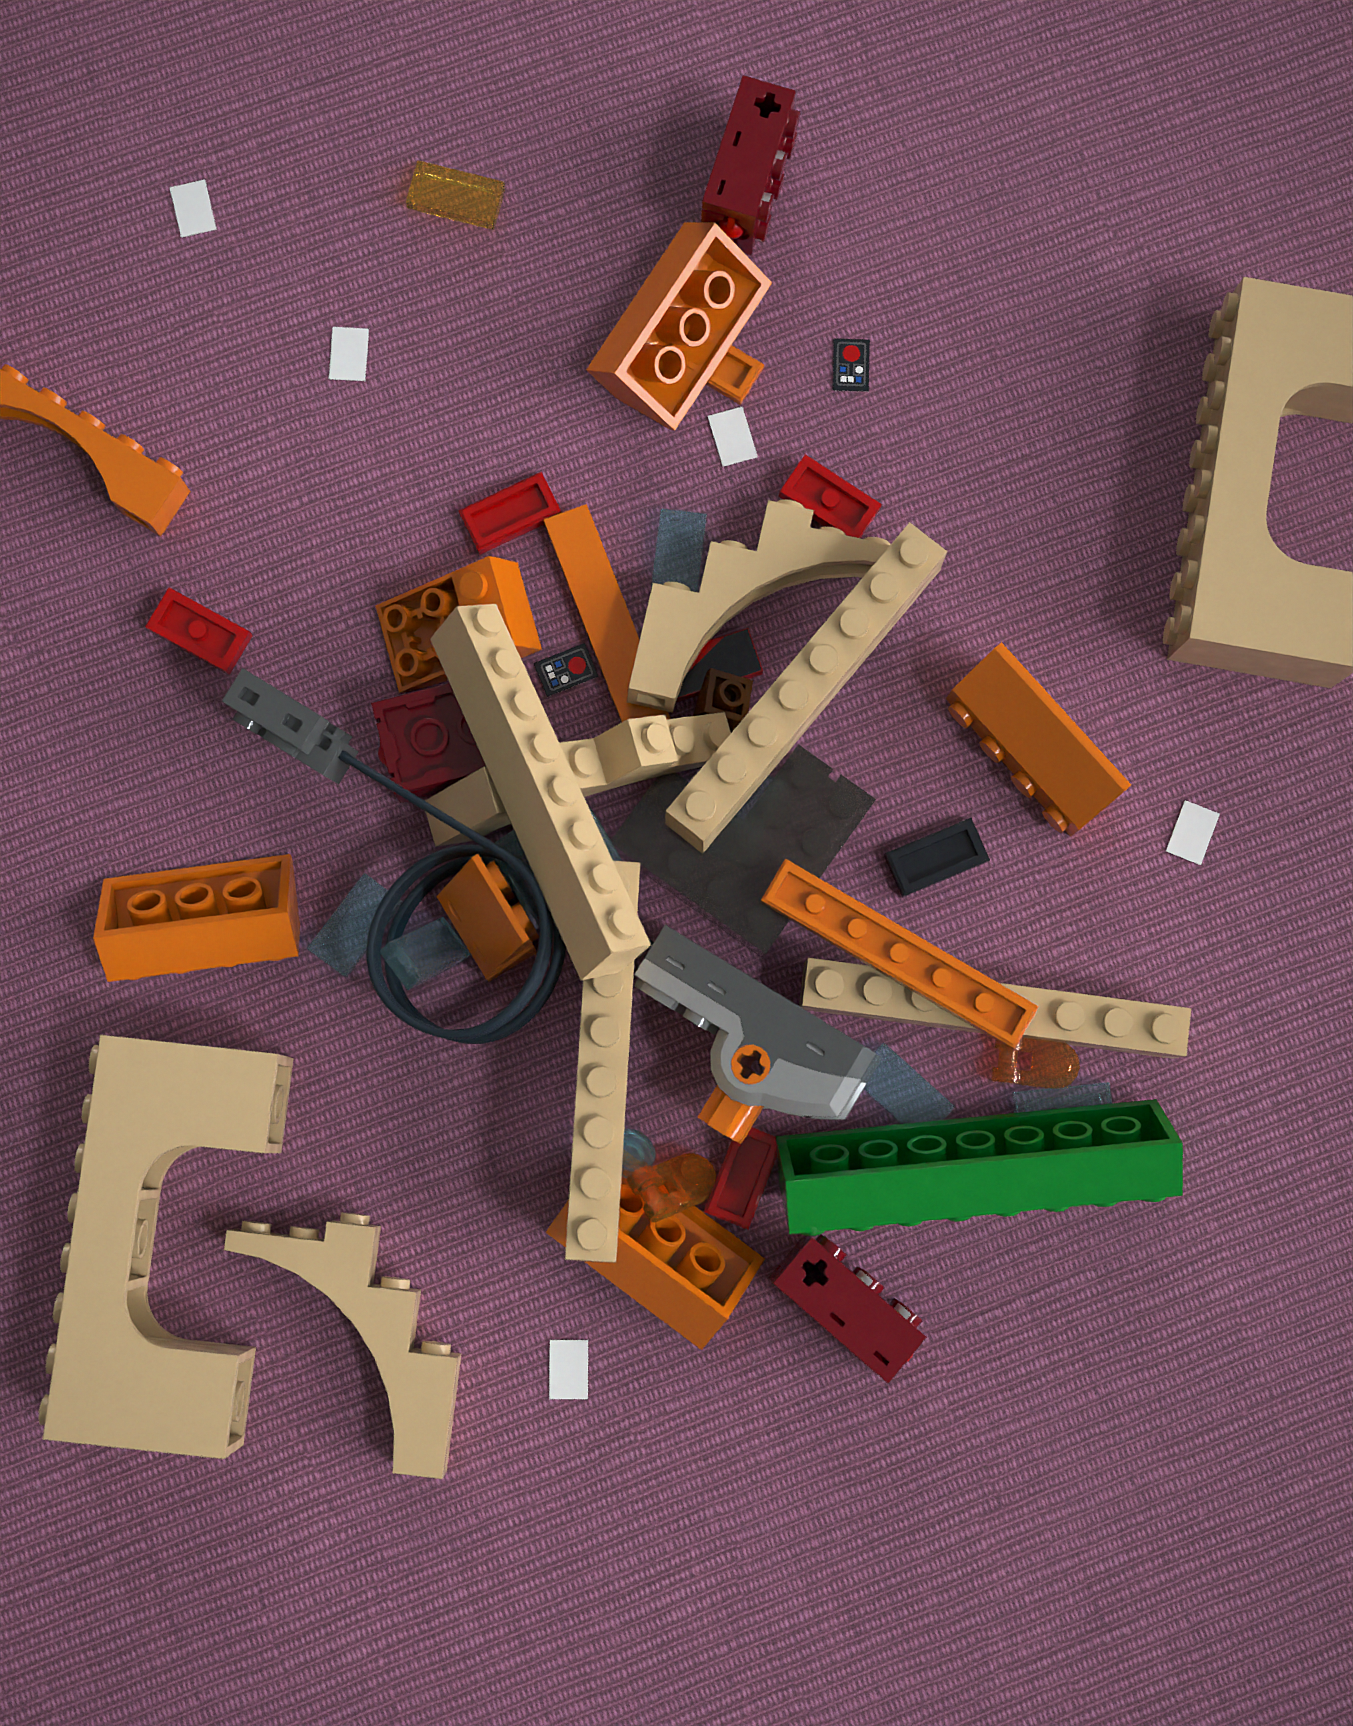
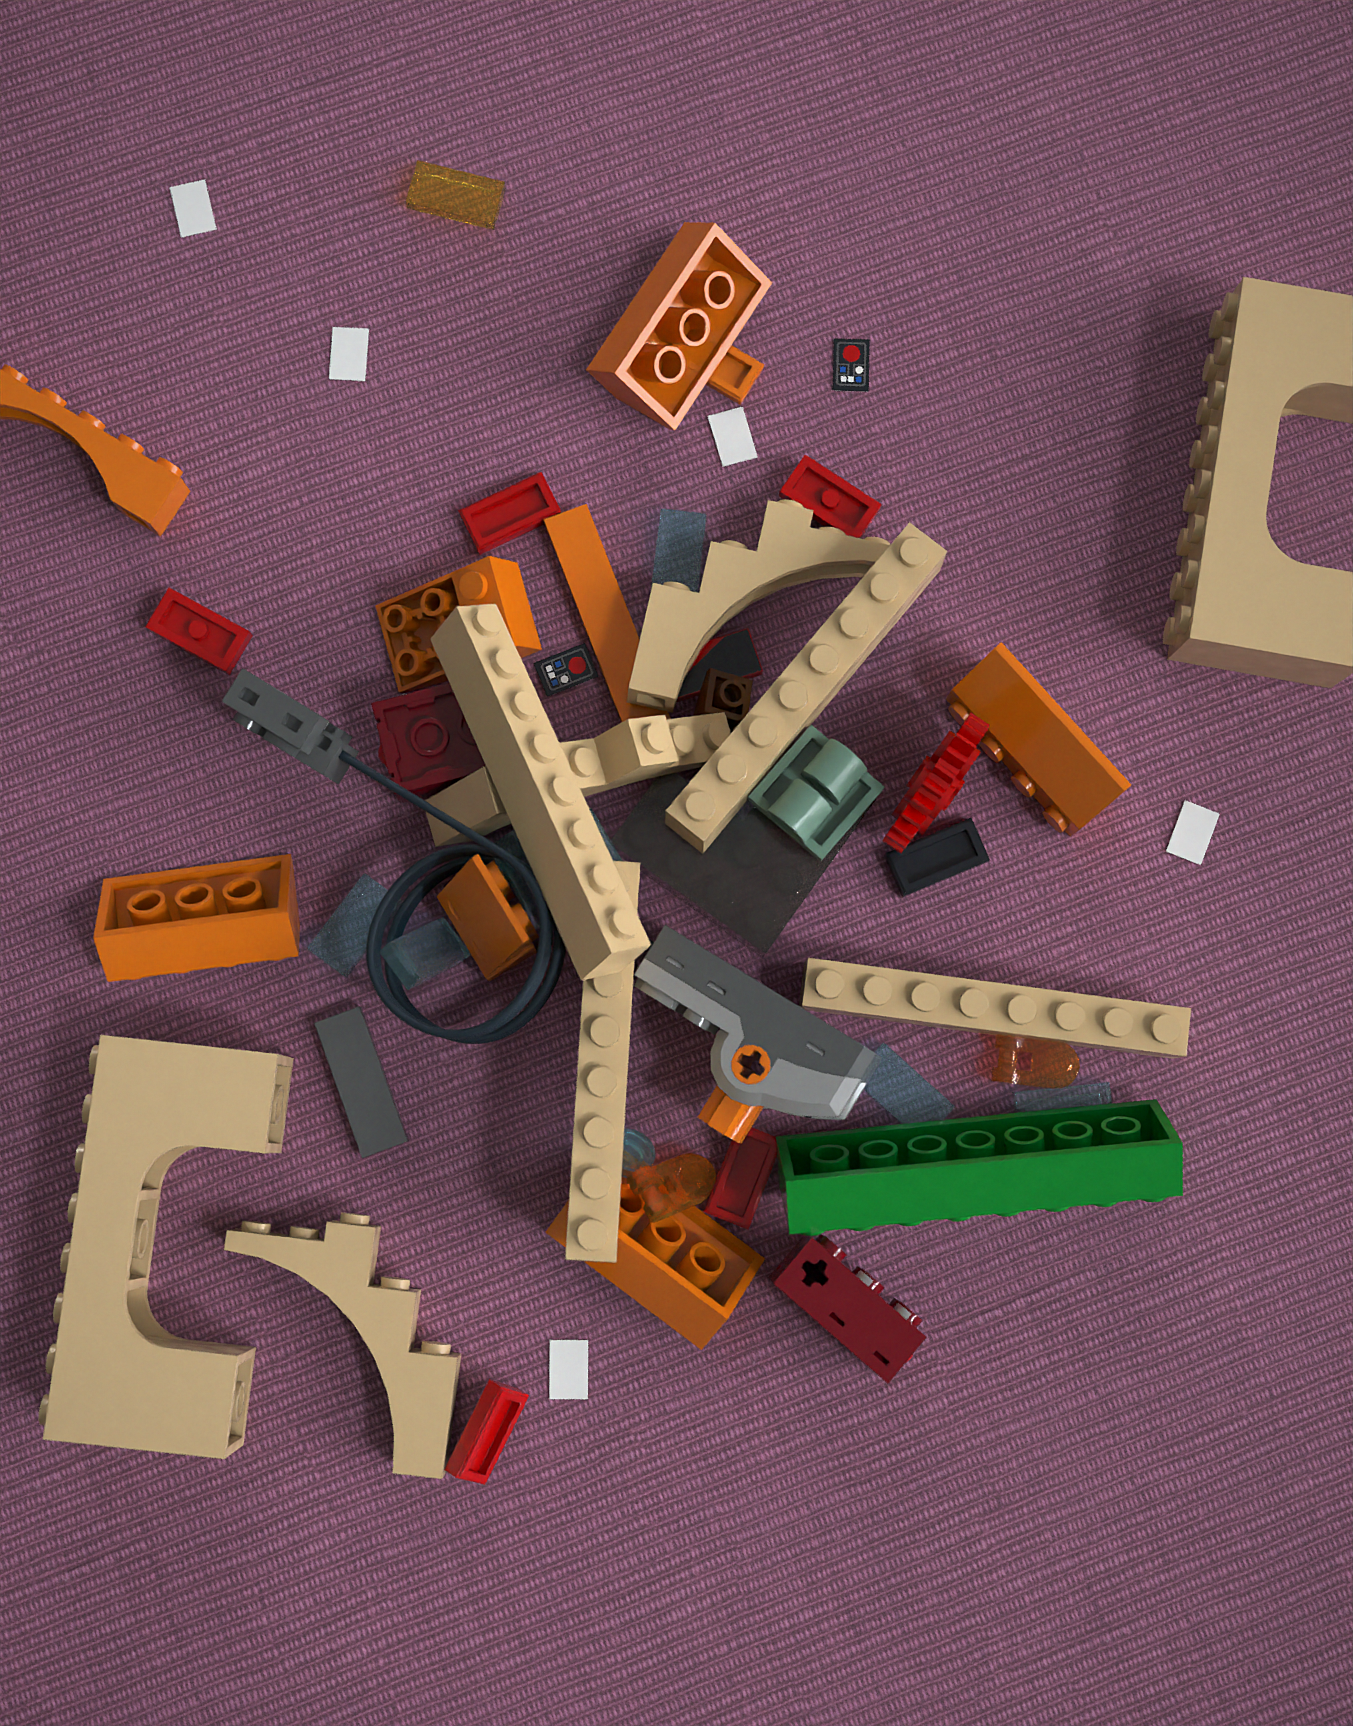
(361, 1082): none -> dark grey tile
(486, 1432): none -> red tile
(751, 162): dark red piece -> none
(816, 792): none -> sand green plate
(899, 954): orange tile -> none
(936, 783): none -> red gear

